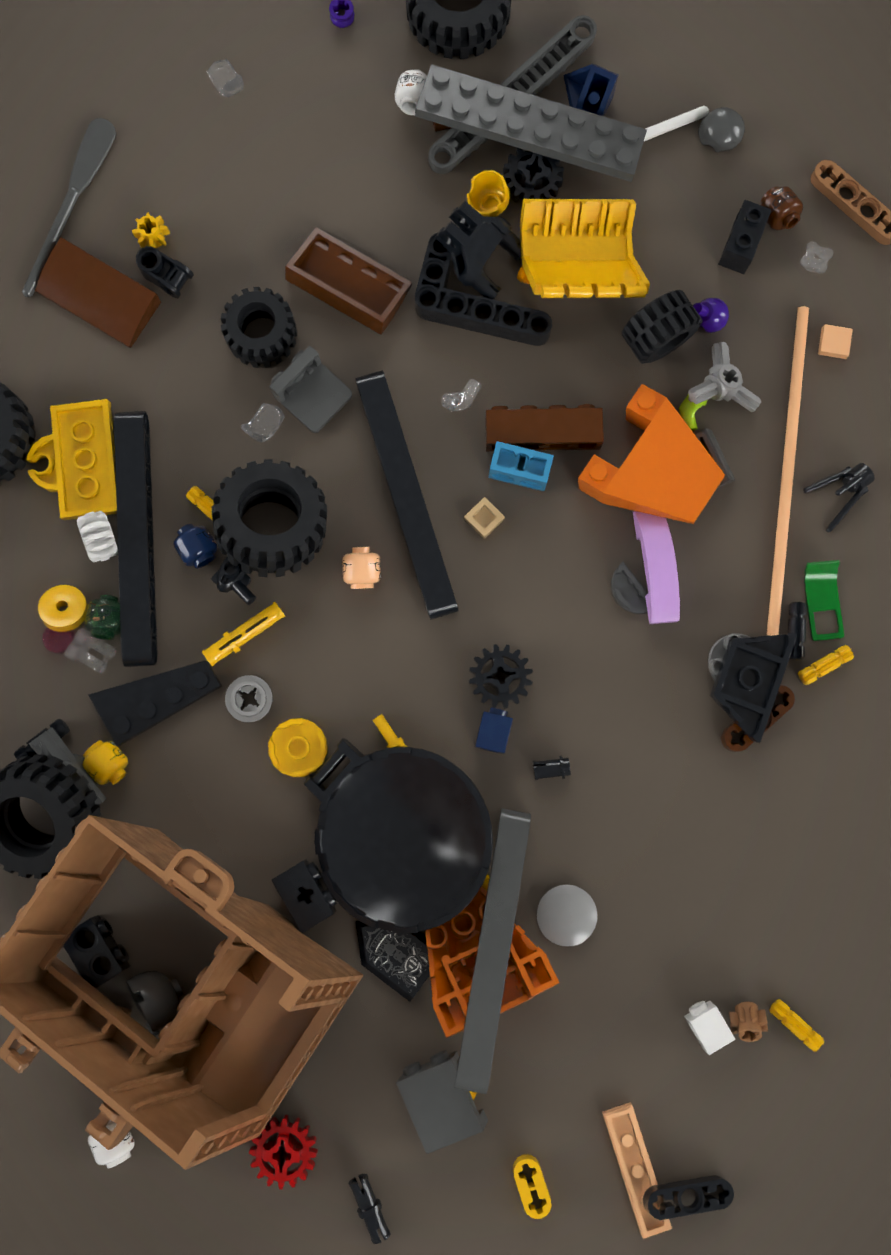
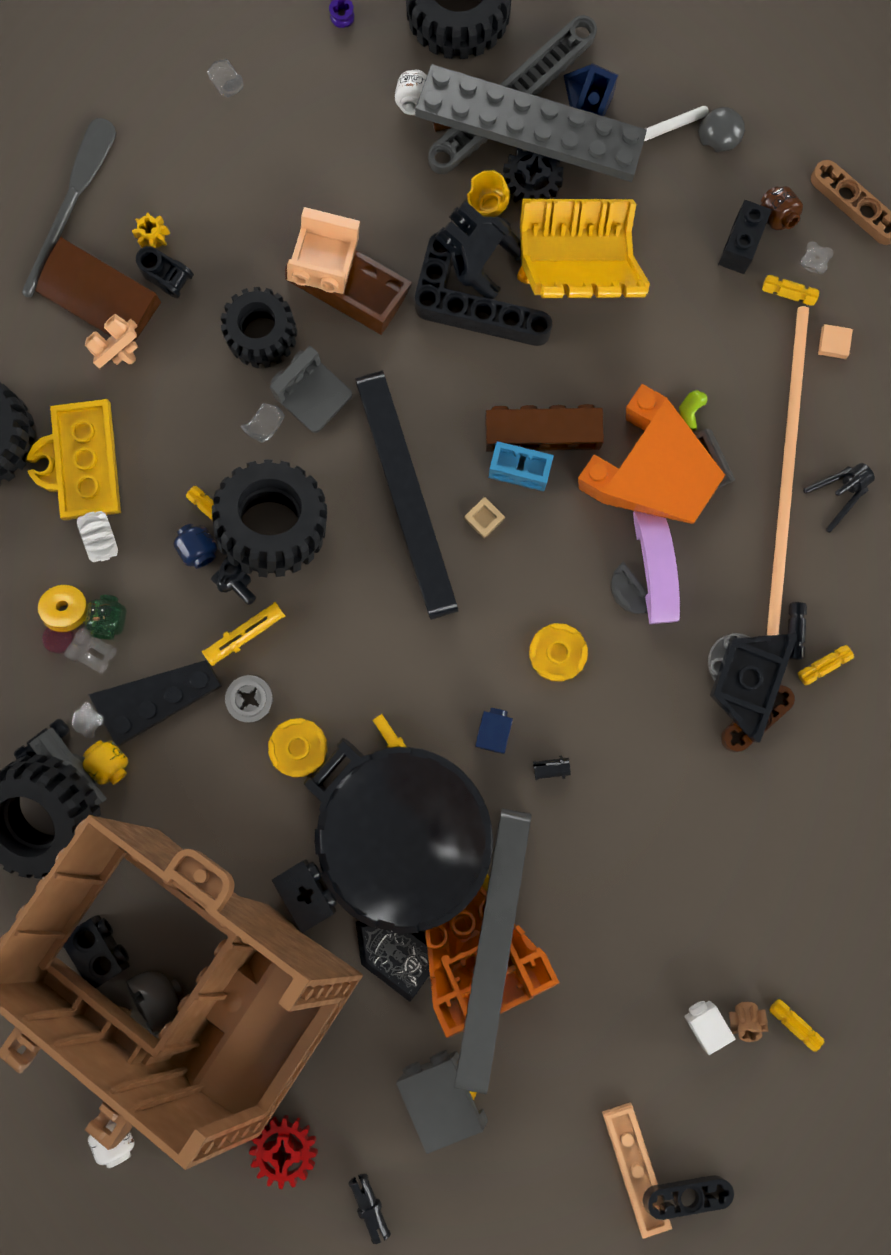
(80, 720): none -> clear plate
(118, 346): none -> light nougat hips
(135, 539): black beam -> none
(323, 251): none -> light nougat panel
(361, 568): light nougat head -> none
(461, 400): clear arm -> none
(502, 689): black gear -> none
(525, 1188): yellow beam -> none
(558, 652): none -> yellow tile
(566, 915): light grey dish -> none
(661, 326): black tyre -> none
(713, 314): dark purple piece -> none
(723, 382): light grey bush -> none
(790, 290): none -> yellow axle
(823, 595): green piece -> none

